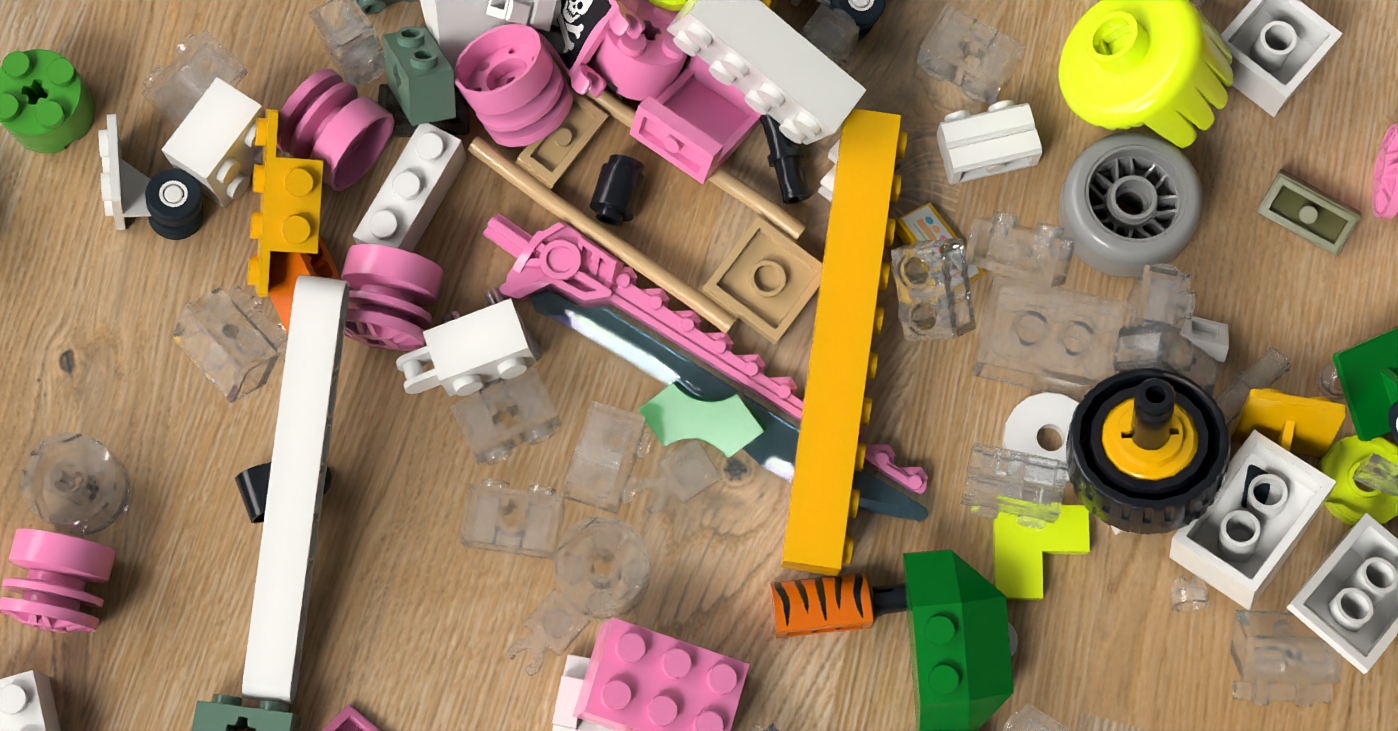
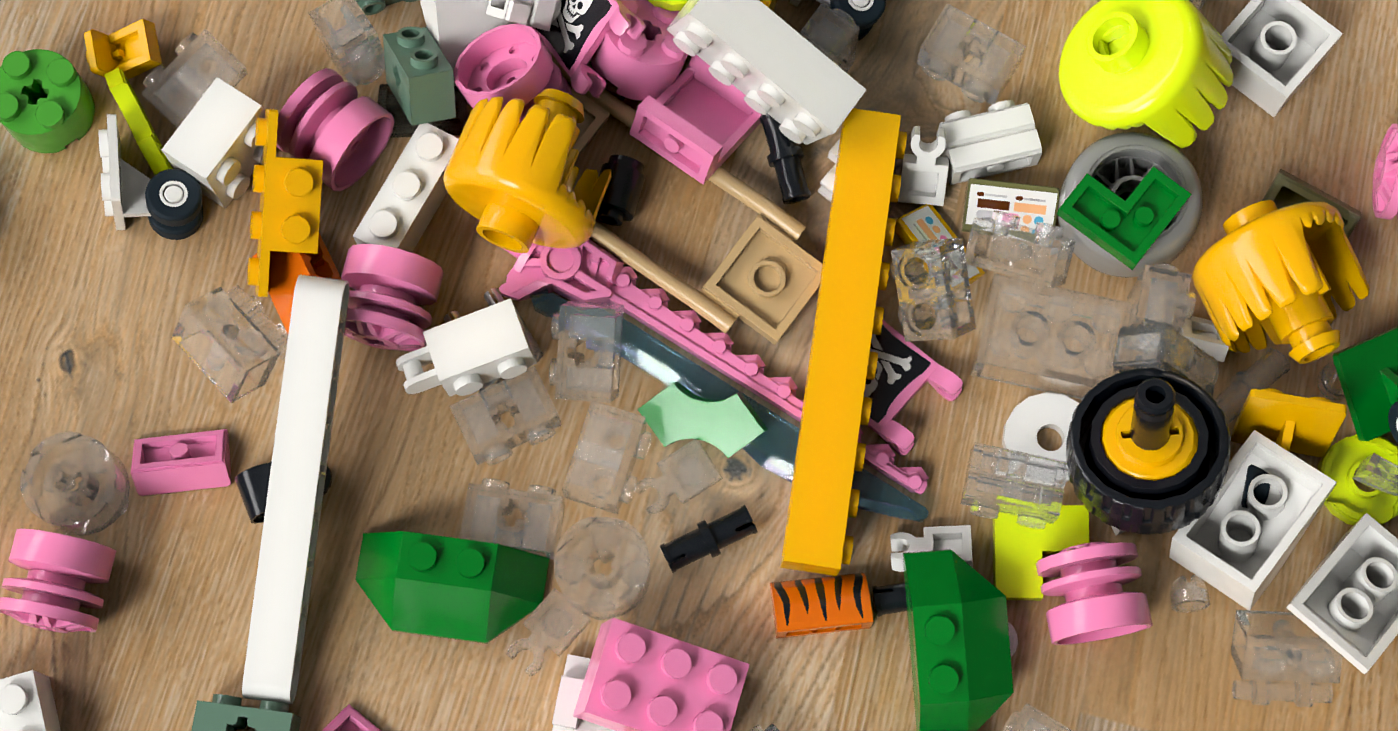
(130, 49): none -> yellow bracket
(137, 120): none -> neon yellow tile
(181, 462): none -> bright pink slope
(449, 584): none -> green wedge
(525, 174): none -> yellow piece
(602, 329): none -> clear brick
(708, 538): none -> black pin
(898, 377): none -> flag
(924, 171): none -> white plate
(935, 538): none -> white plate
(1028, 201): none -> slope
(1093, 593): none -> bright pink wheel
(1122, 226): none -> green plate
(1280, 277): none -> yellow piece

